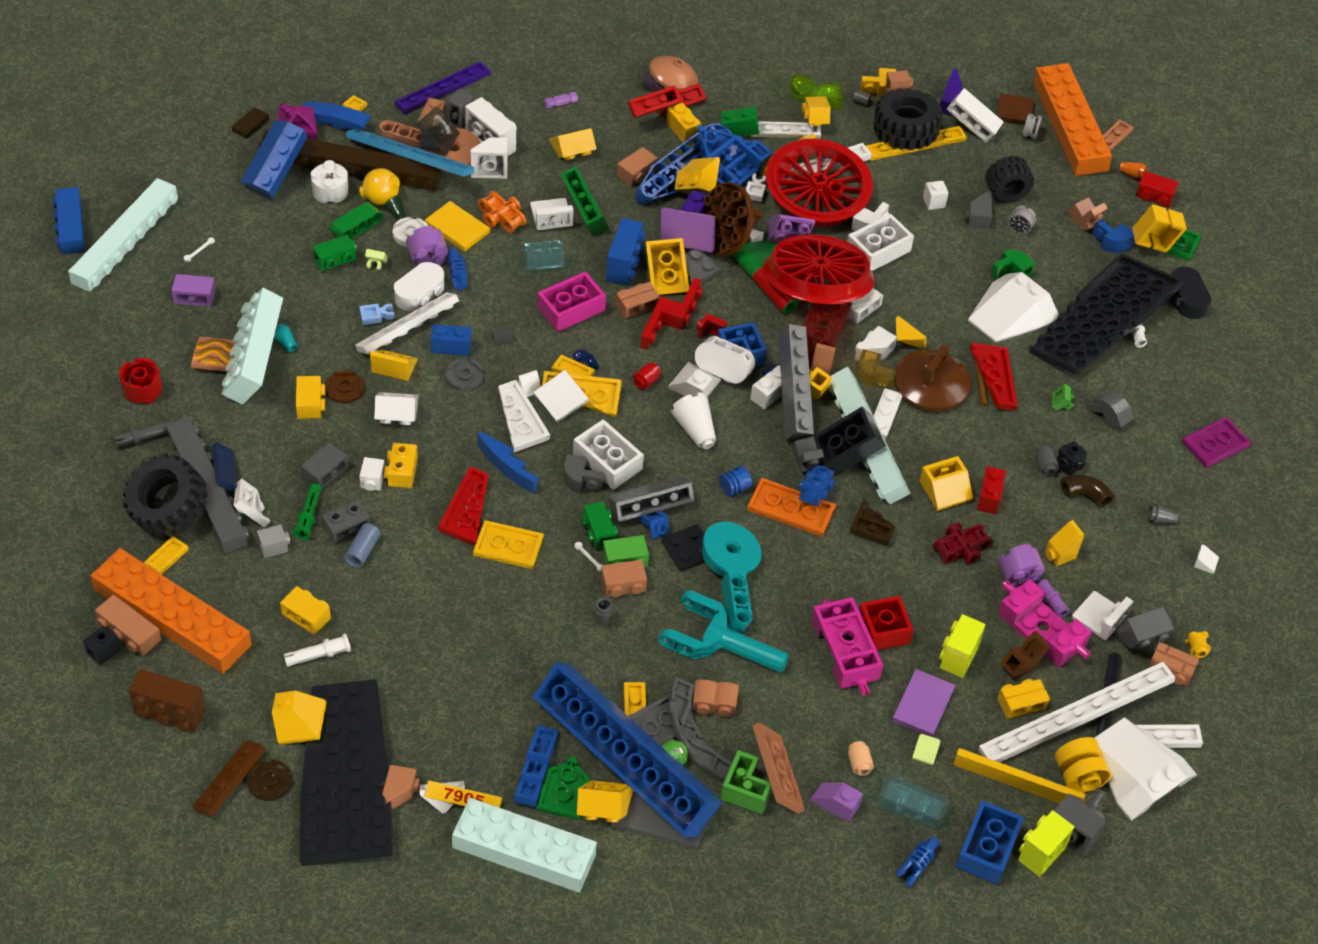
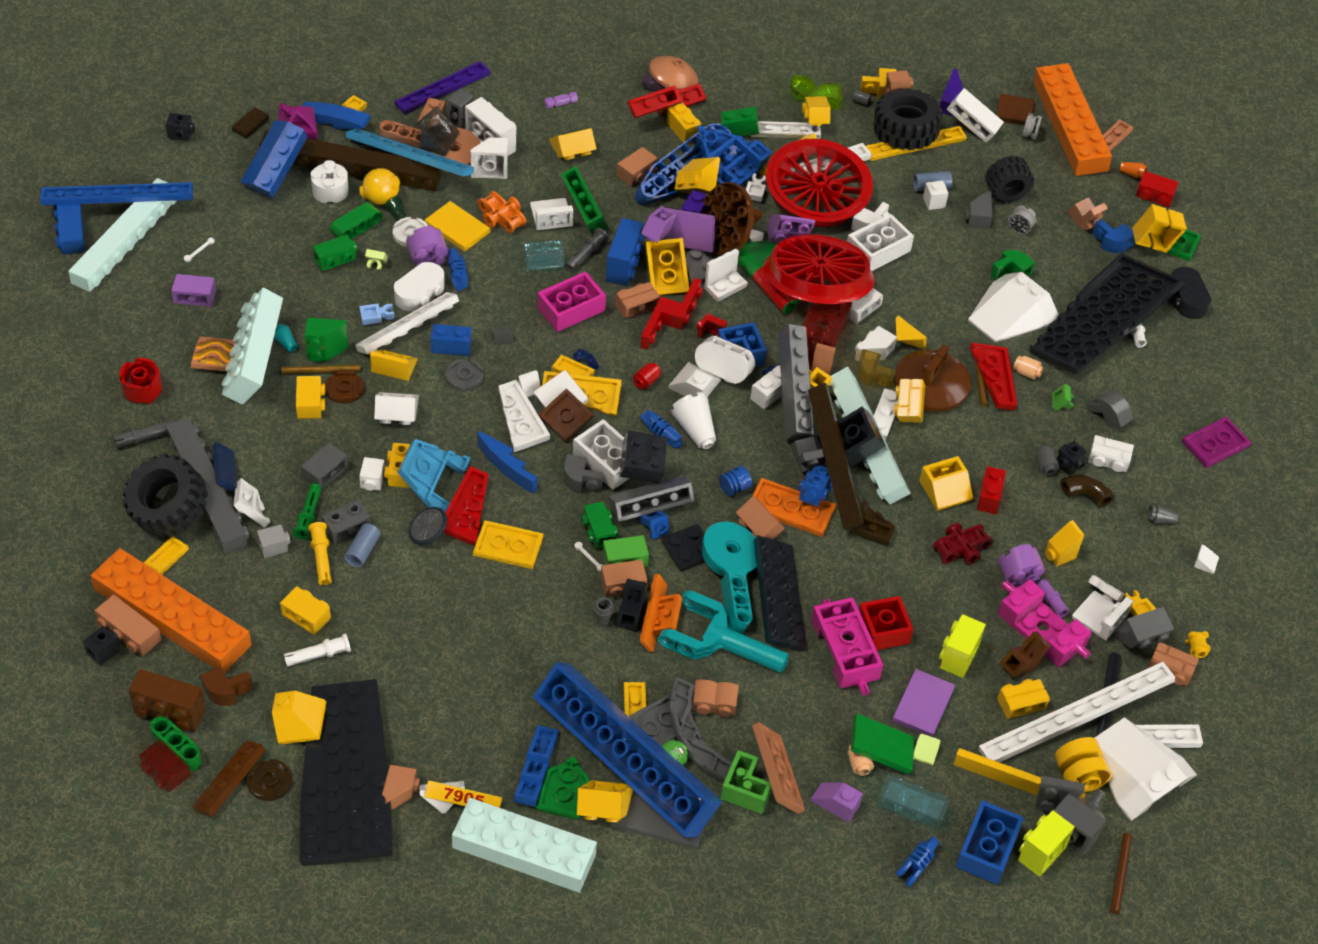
(116, 193): none -> blue tile
(164, 766): none -> clear red brick
(172, 735): none -> green beam
(179, 126): none -> black brick
(222, 690): none -> reddish brown brick
(319, 369): none -> pearl gold bar
(320, 545): none -> yellow pin
(325, 338): none -> green slope
(423, 468): none -> dark azure wing
(428, 526): none -> dark grey wheel
(566, 415): none -> reddish brown tile
(590, 246): none -> dark grey pin
(632, 604): none -> black brick
(643, 456): none -> black brick
(658, 224): none -> medium lavender brick
(660, 614): none -> orange bracket
(661, 428): none -> blue hinge
(722, 276): none -> white bracket
(759, 519): none -> nougat brick
(779, 594): none -> black plate
(835, 457): none -> dark brown tile
(882, 743): none -> green tile
(910, 400): none -> yellow brick
(921, 179): none -> sand blue pin
(1028, 367): none -> light nougat brick
(1054, 790): none -> dark grey wing
(1109, 591): none -> white plate
(1110, 454): none -> white brick
(1121, 872): none -> reddish brown bar
(1139, 605): none -> yellow plate

